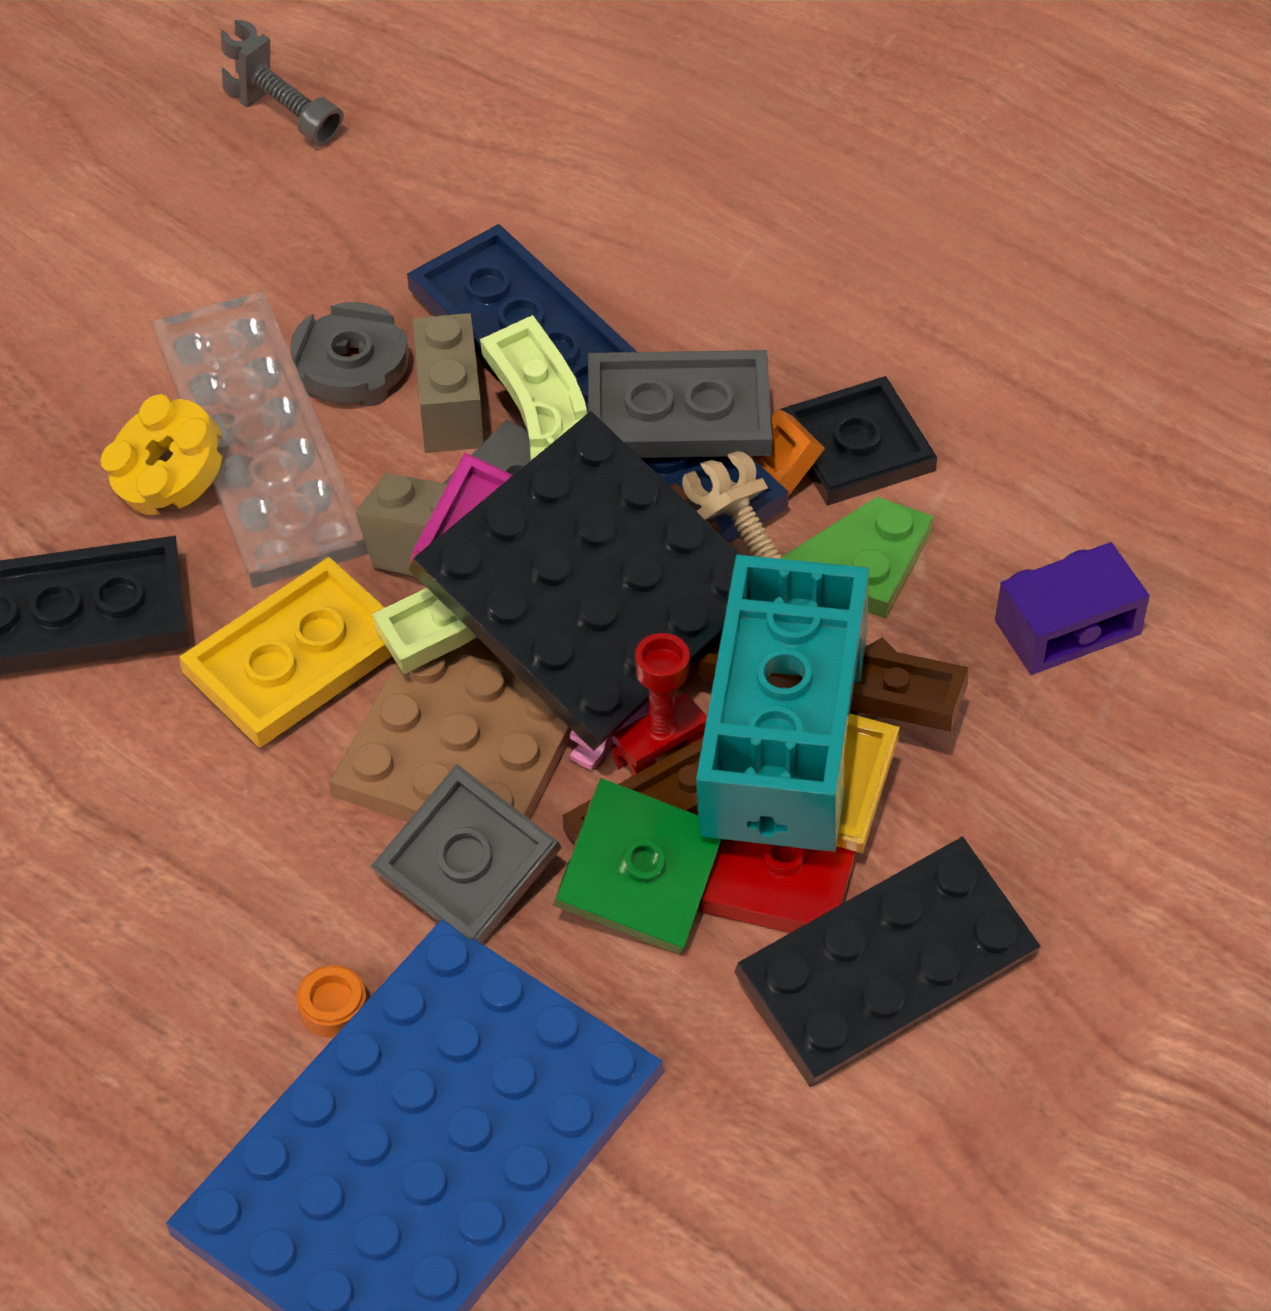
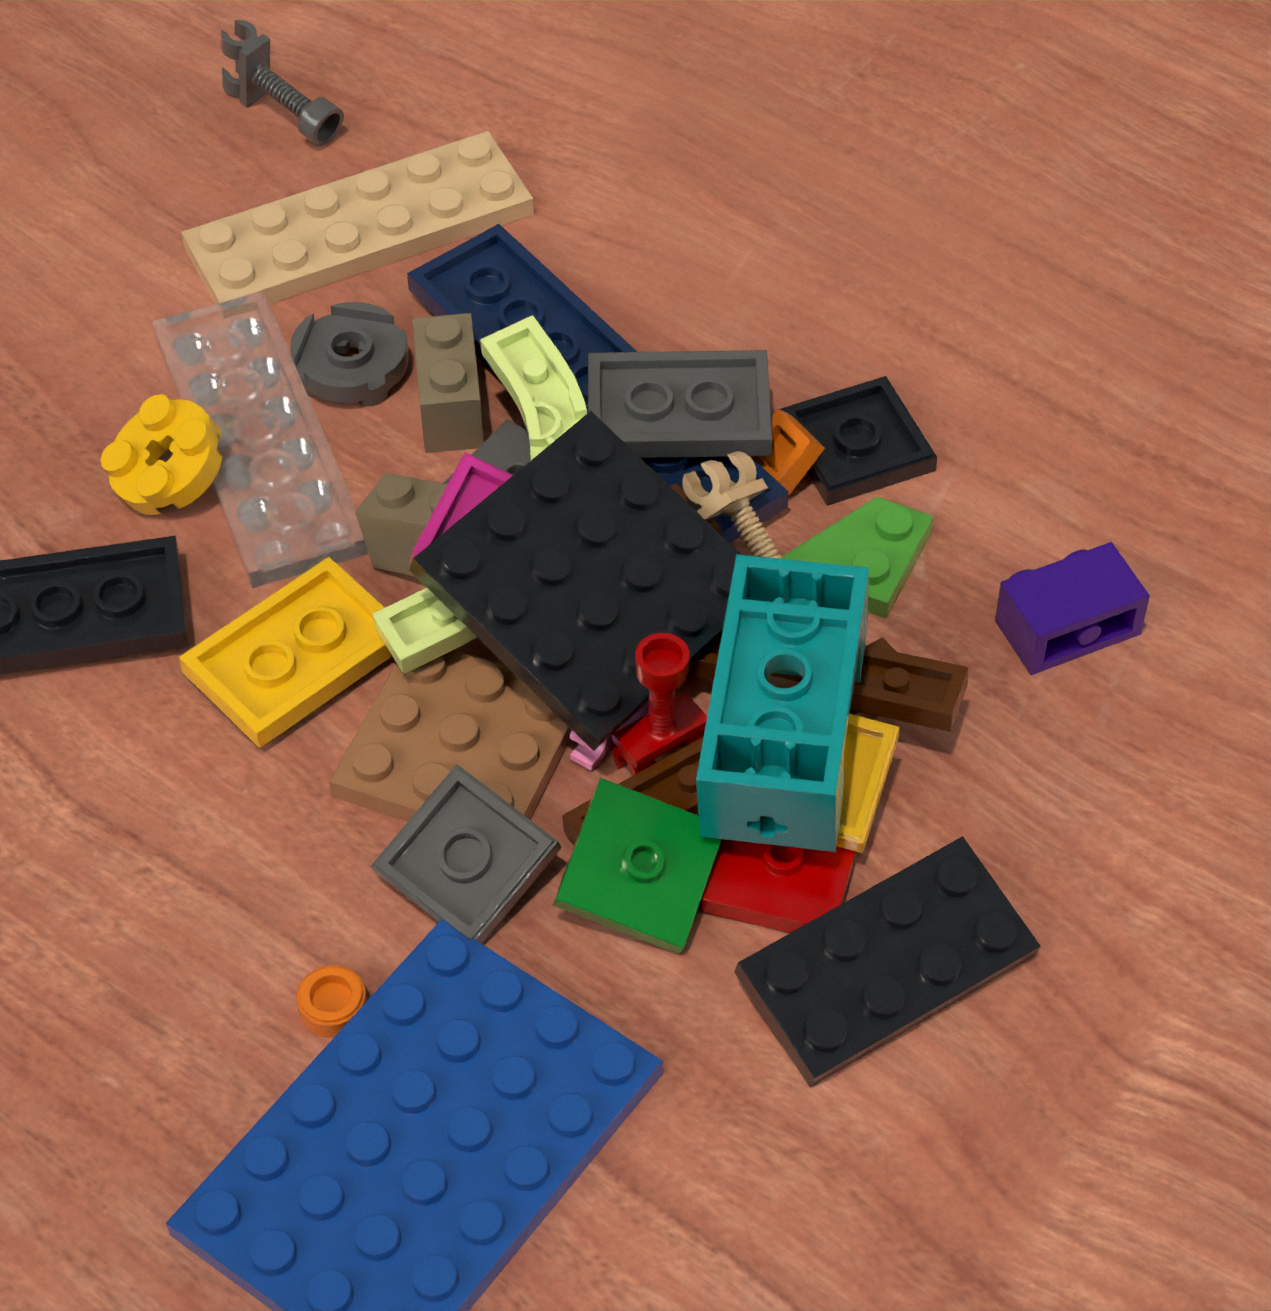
(359, 222): none -> tan plate

